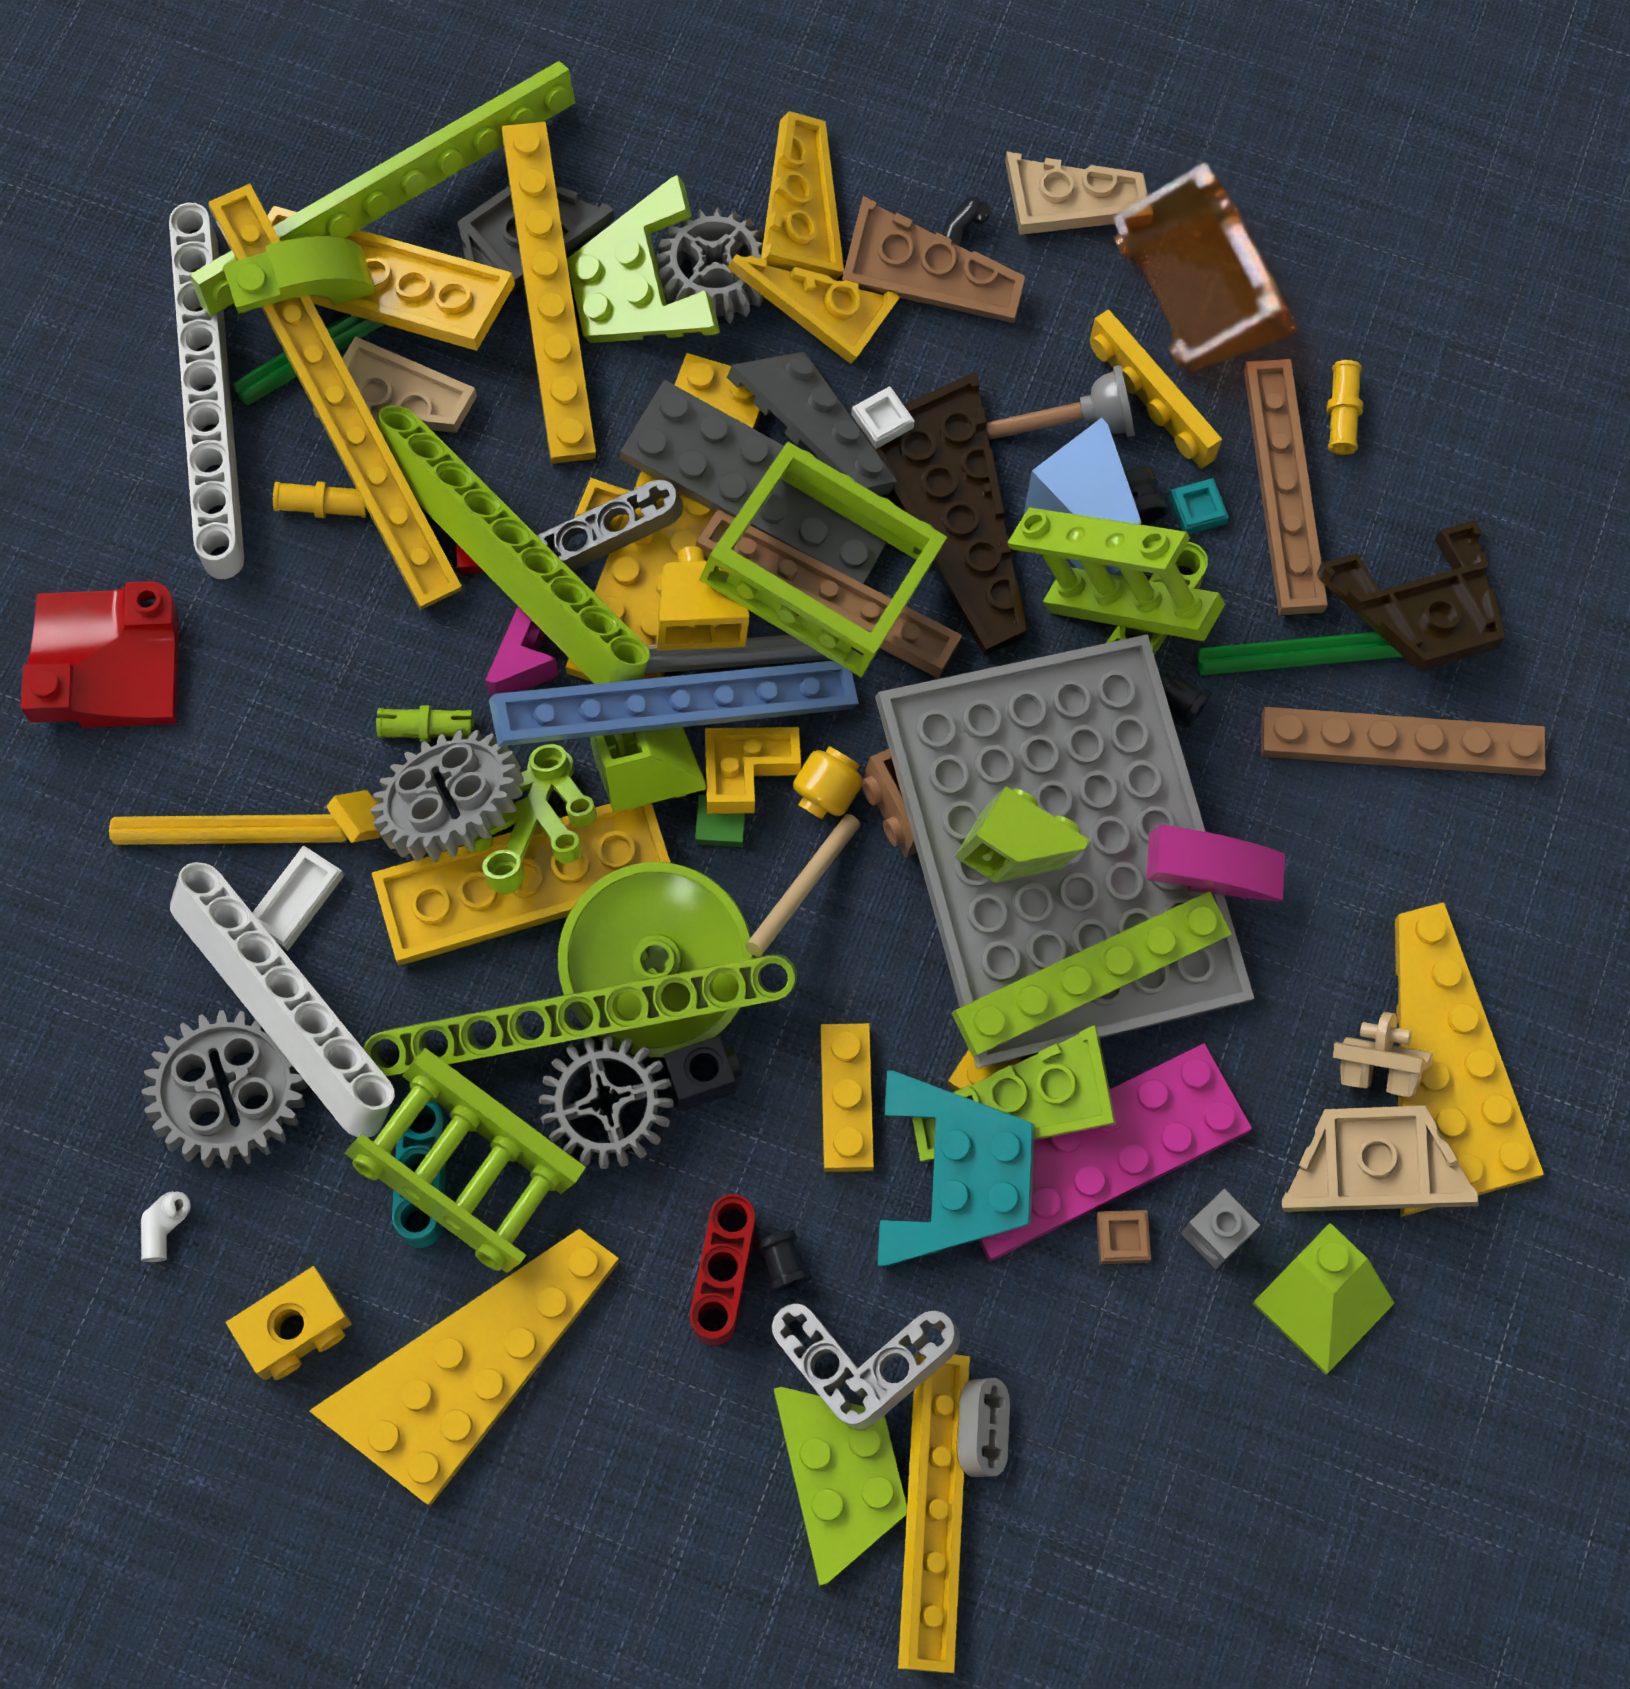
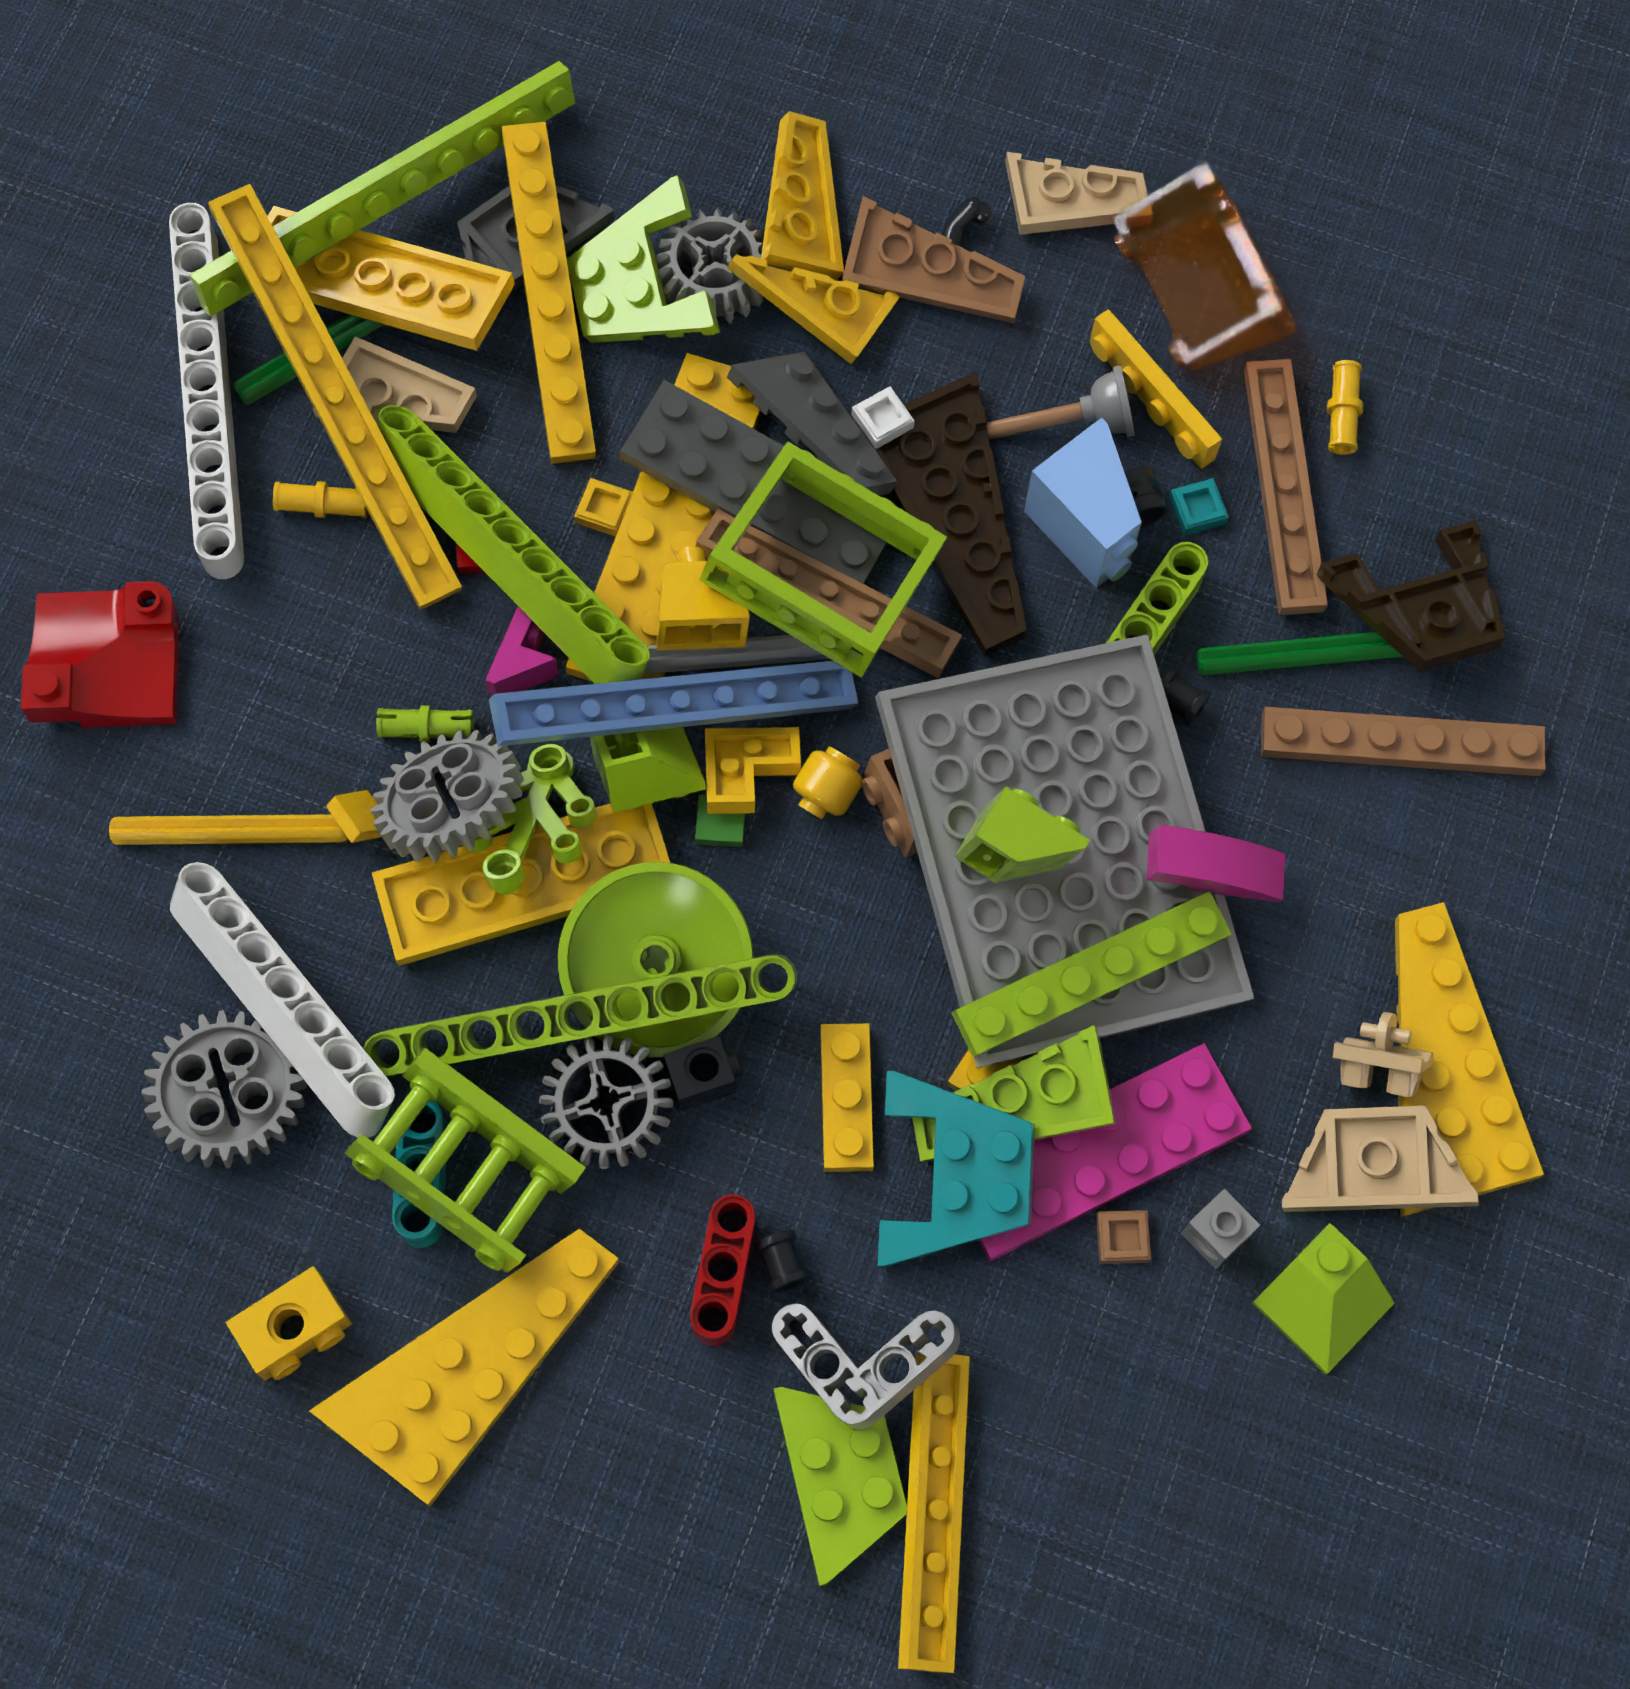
(159, 1221): white arm -> none
(297, 896): white tile -> none
(300, 268): lime arch -> none
(596, 523): dark grey beam -> none
(802, 885): tan bar -> none
(983, 1427): light grey beam -> none
(1110, 598): lime fence -> none

